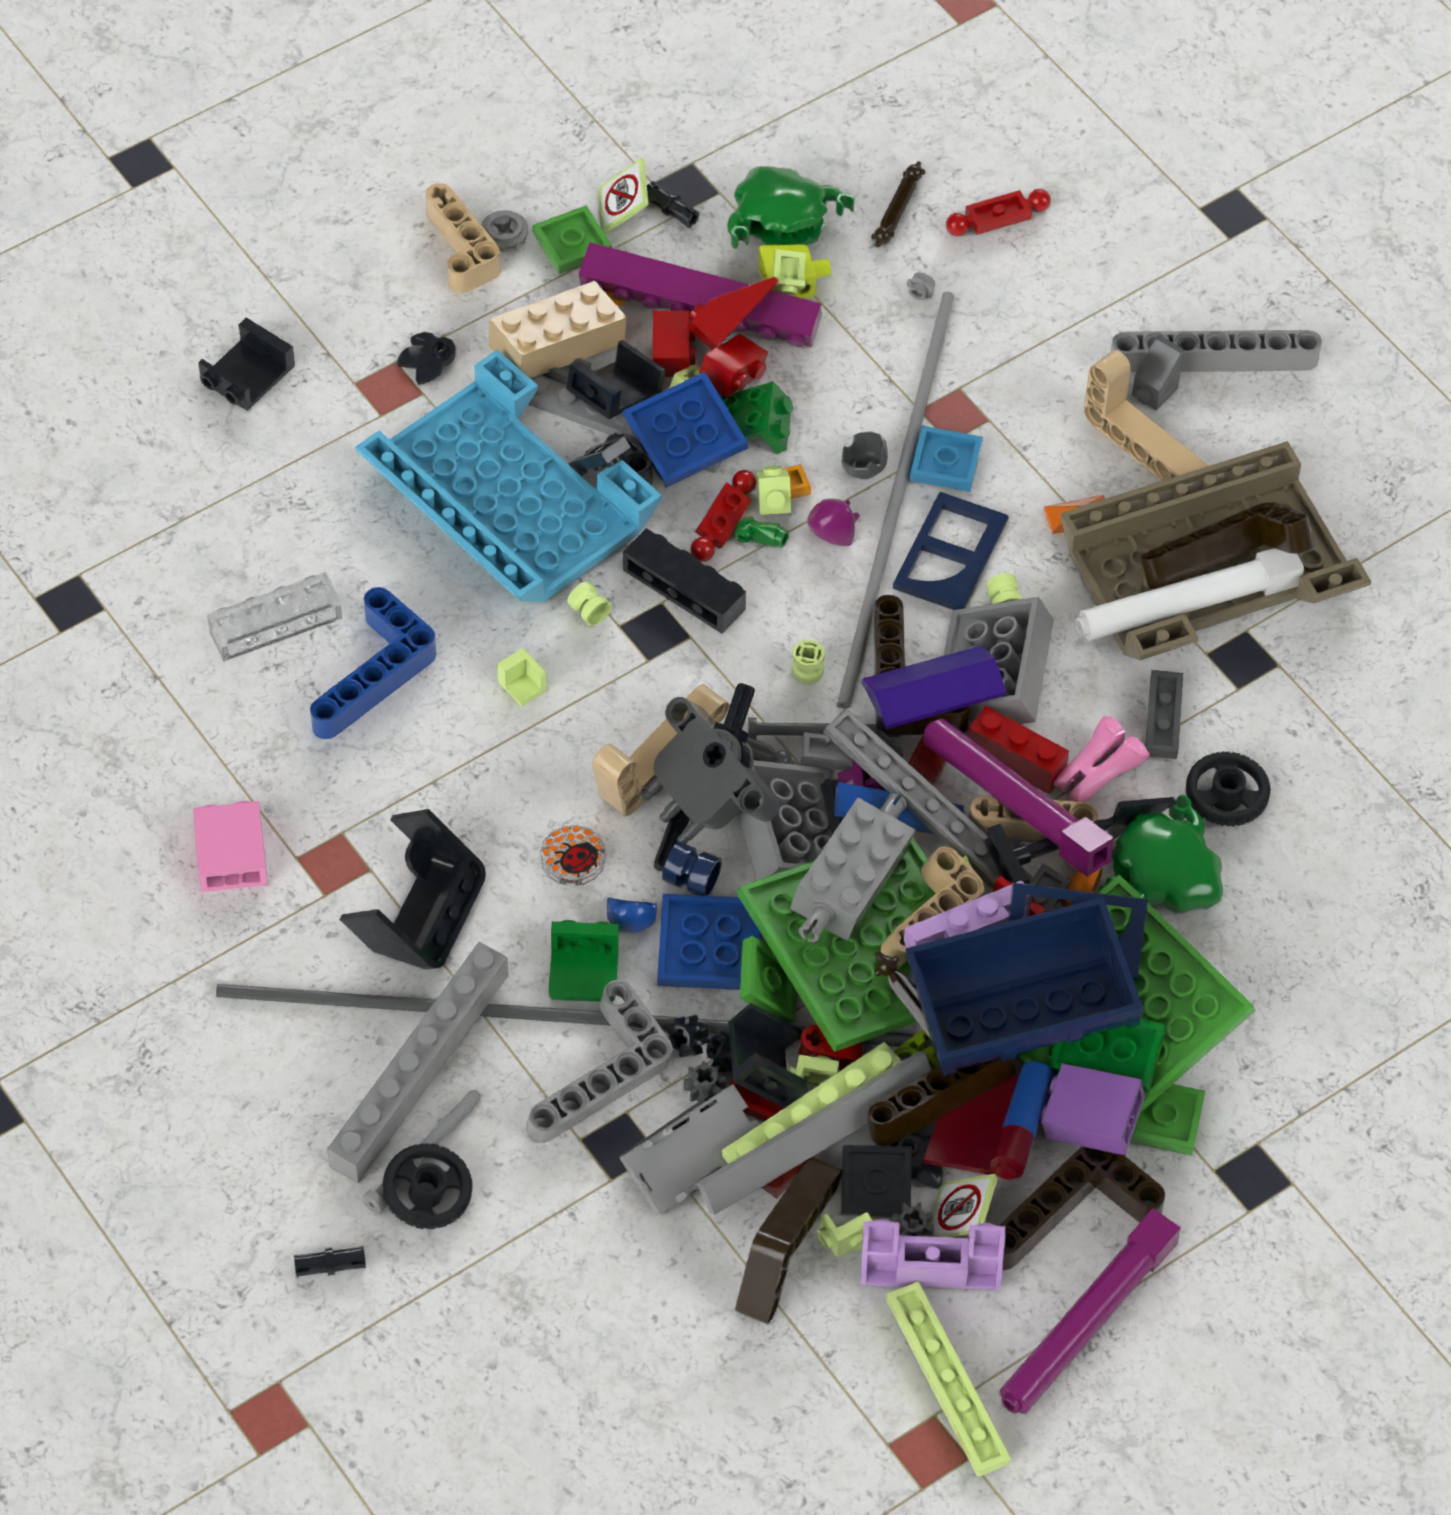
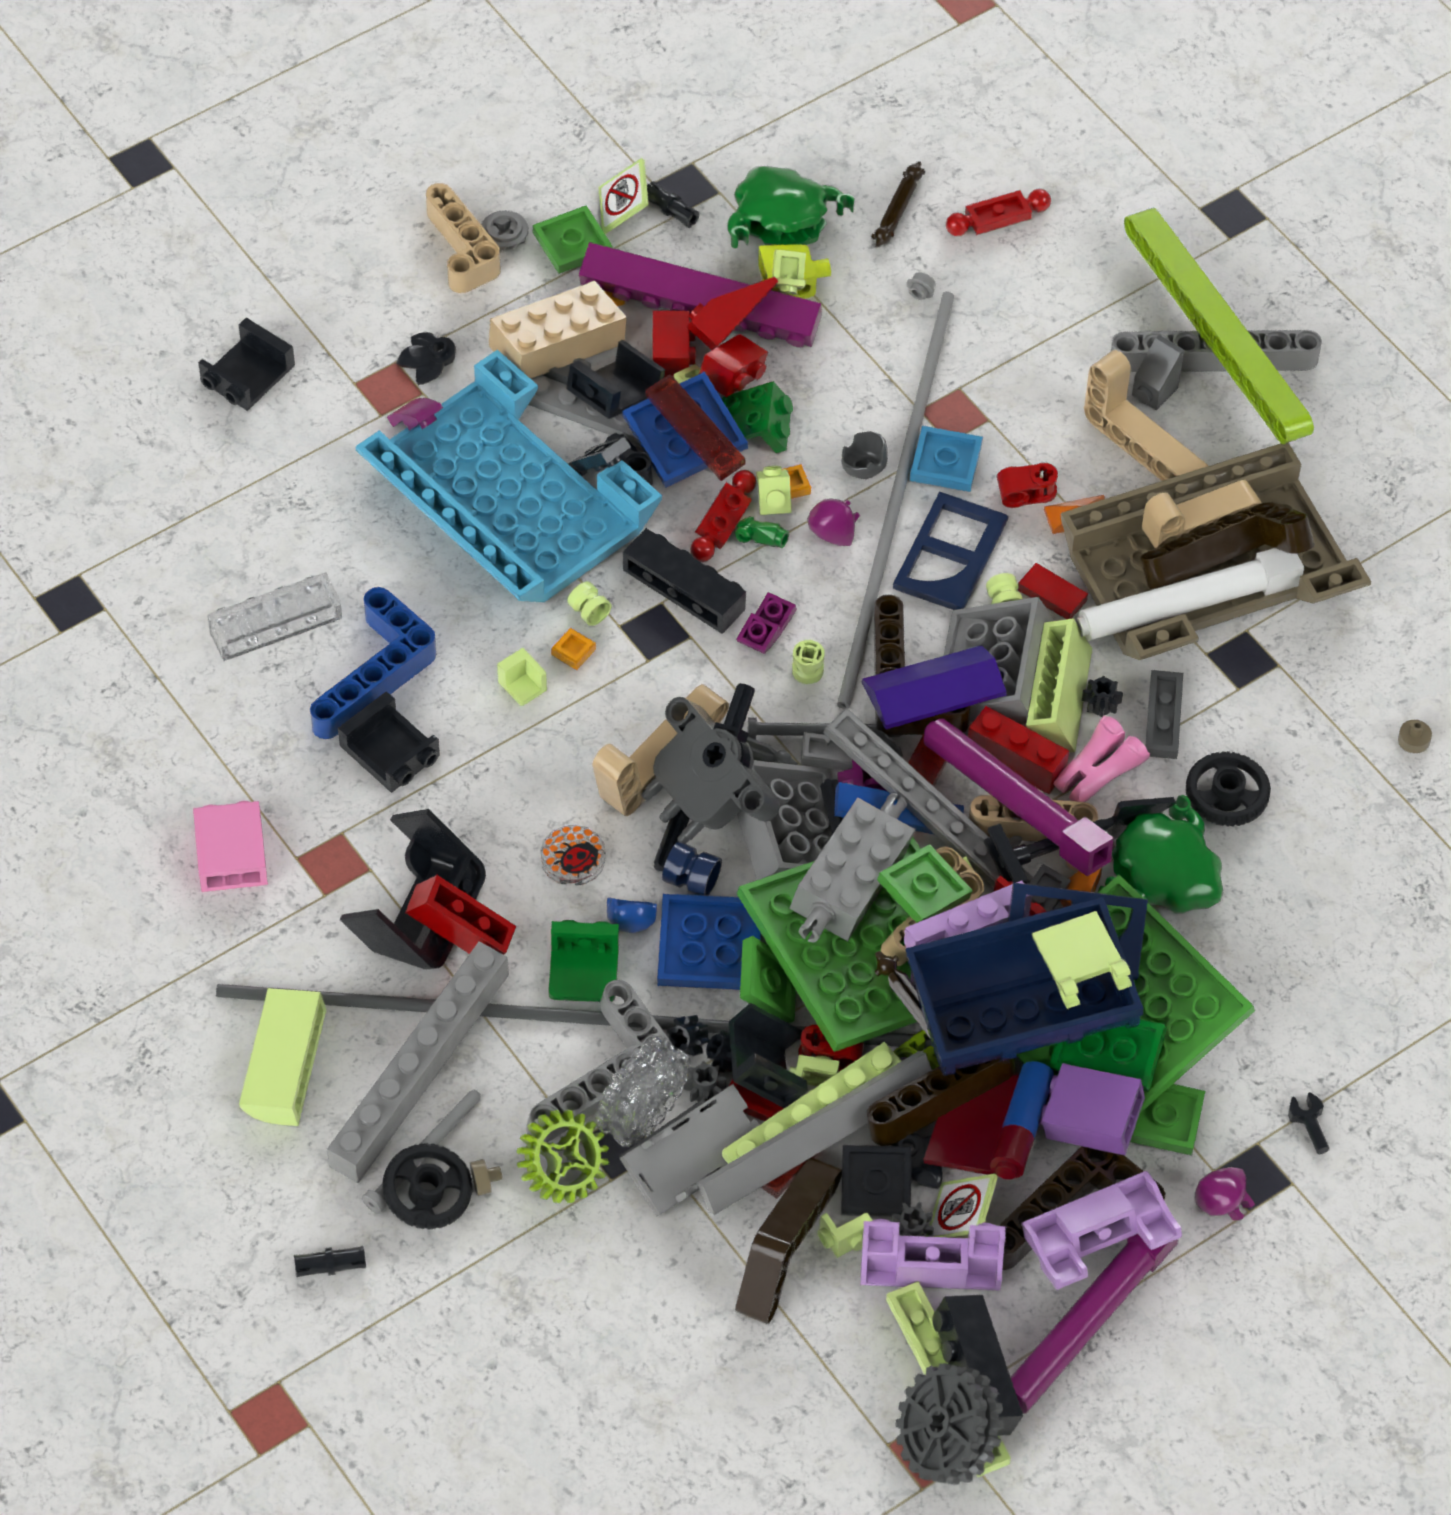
(283, 1056): none -> yellowish green brick
(387, 743): none -> black panel
(415, 413): none -> magenta slope
(458, 916): none -> red brick
(482, 1176): none -> dark tan tile
(568, 1144): none -> lime gear
(573, 648): none -> light orange tile
(643, 1091): none -> clear piece
(695, 427): none -> clear red plate
(767, 623): none -> magenta slope
(924, 884): none -> bright green plate
(949, 1424): none -> dark grey piece
(972, 1343): none -> black brick
(1025, 486): none -> red piece
(1053, 591): none -> red tile
(1059, 683): none -> yellowish green brick
(1080, 952): none -> yellowish green flag
(1098, 1222): none -> lavender bracket
(1102, 696): none -> black gear
(1167, 521): none -> tan beam
(1219, 326): none -> lime beam
(1223, 1192): none -> magenta piece
(1309, 1119): none -> black bar
(1414, 736): none -> dark tan tile

